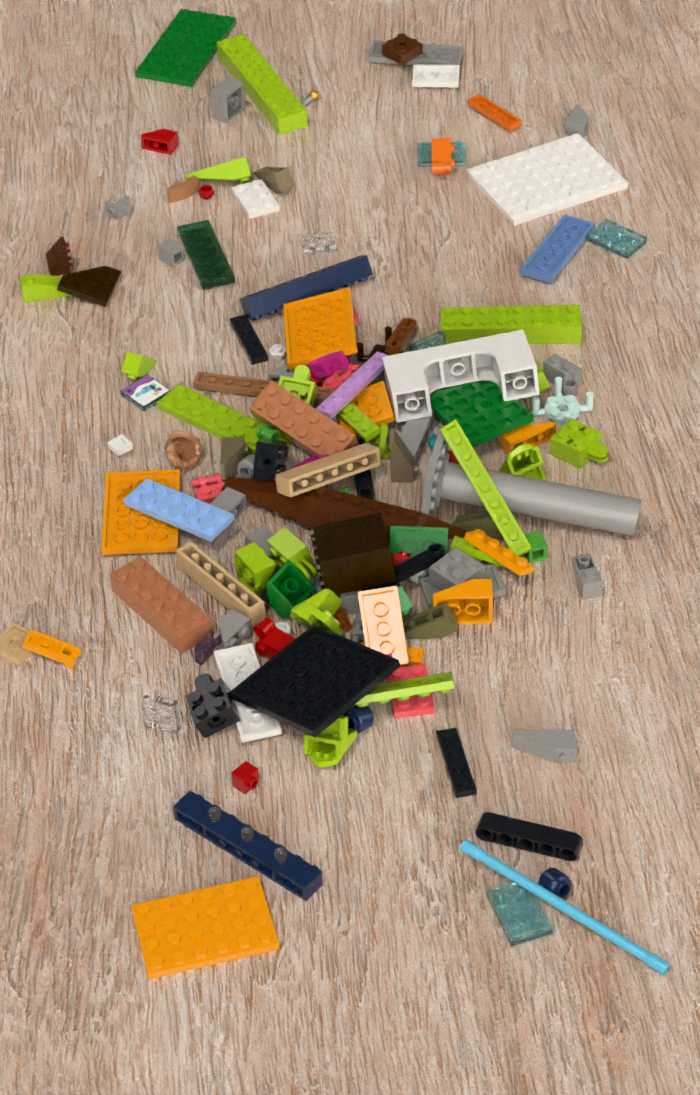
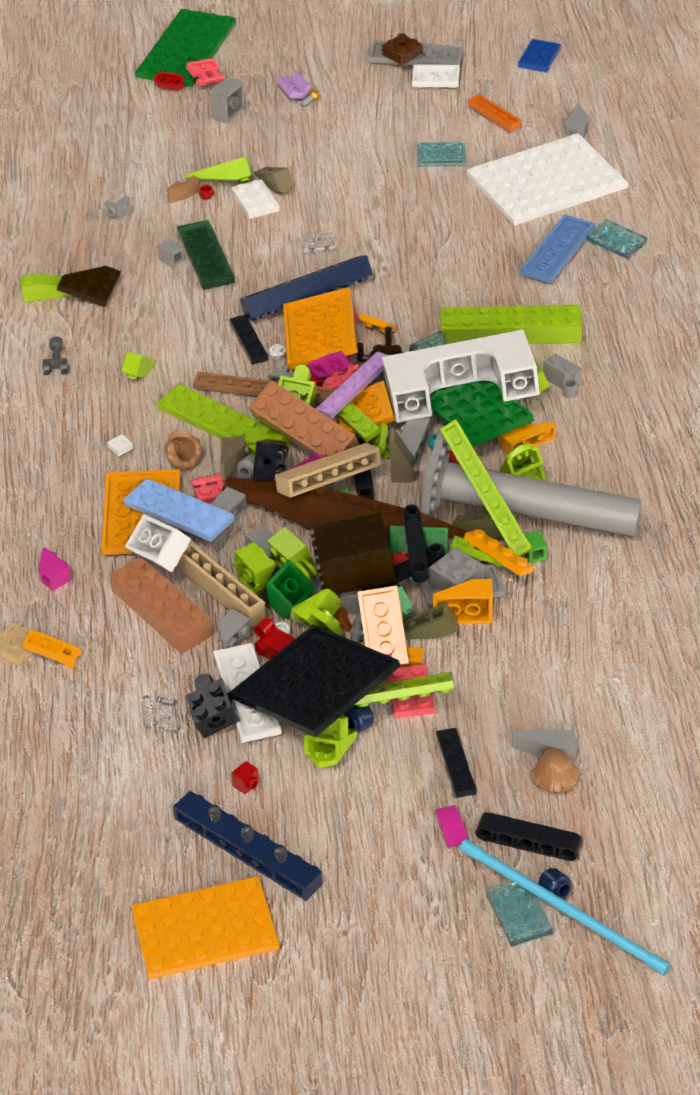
(53, 570): none -> dark pink slope
(55, 345): none -> dark grey bar
(58, 259): copper slope -> none
(145, 392): tile -> none
(158, 543): none -> white brick
(160, 141): red slope -> none
(171, 81): none -> red plate
(202, 69): none -> coral plate
(204, 649): plate -> none
(262, 84): lime brick -> none
(267, 433): bright green bush -> none
(294, 87): none -> lavender bracket
(371, 321): none -> light orange plate
(401, 336): dark orange beam -> none
(415, 543): none -> black piece
(441, 156): orange hinge -> none
(451, 825): none -> dark pink slope
(539, 55): none -> blue tile
(555, 404): light aqua plate -> none
(555, 771): none -> medium nougat hair
(578, 444): lime brick -> none
(587, 576): light grey slope -> none

